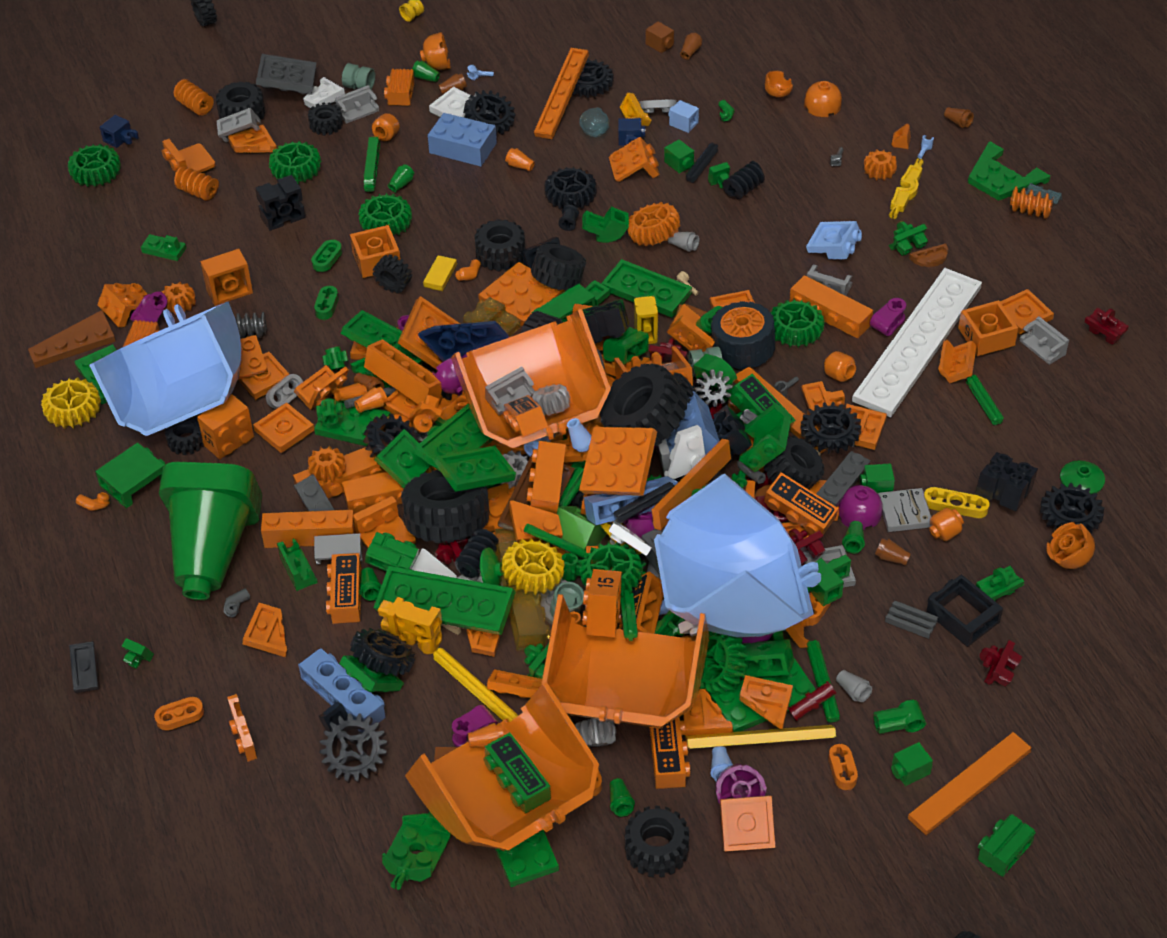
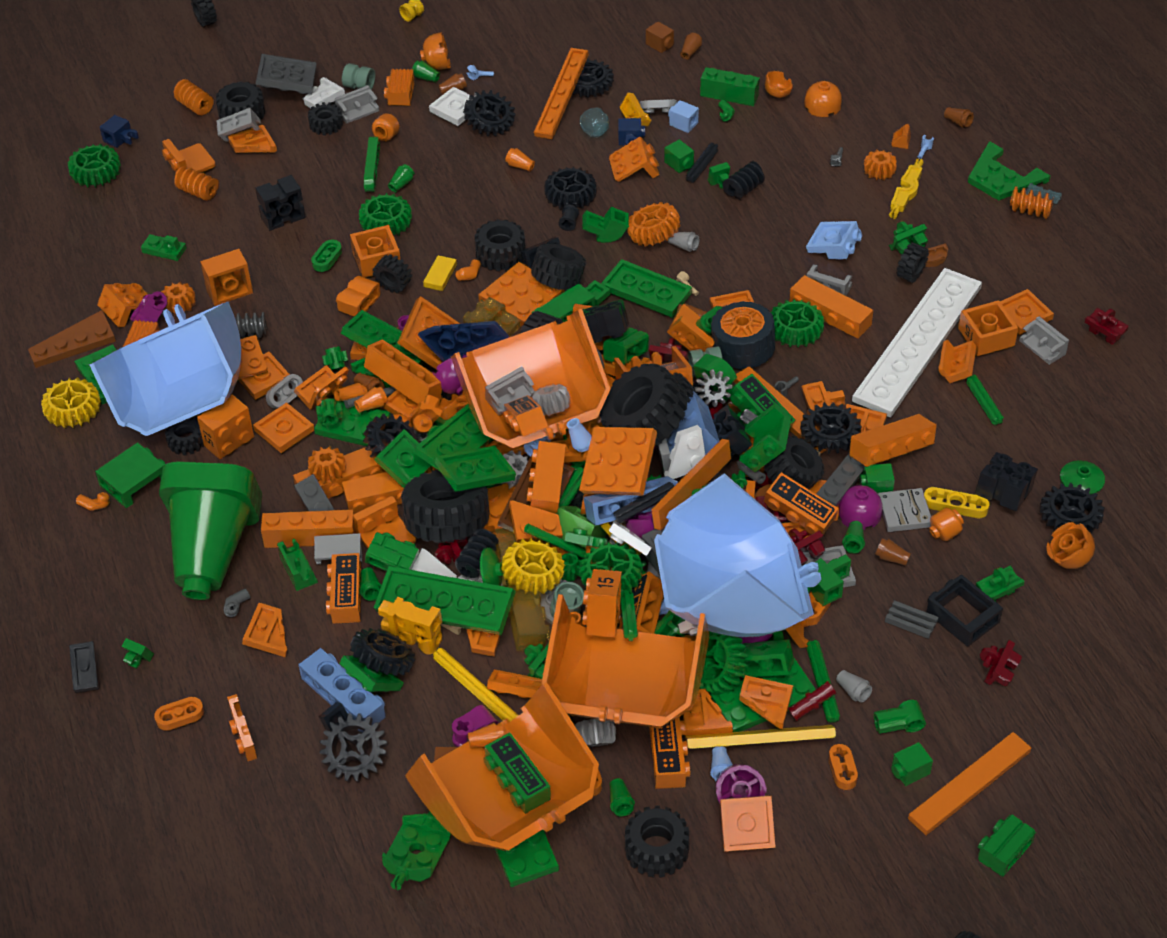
(295, 159): green gear -> none
(322, 302): green beam -> none
(358, 296): none -> orange brick
(462, 139): medium blue brick -> none
(581, 537): none -> green plate
(646, 317): yellow brick -> none
(729, 86): none -> green brick
(839, 366): orange head -> none
(889, 316): magenta piece -> none
(892, 440): none -> orange brick
(912, 262): none -> black tyre

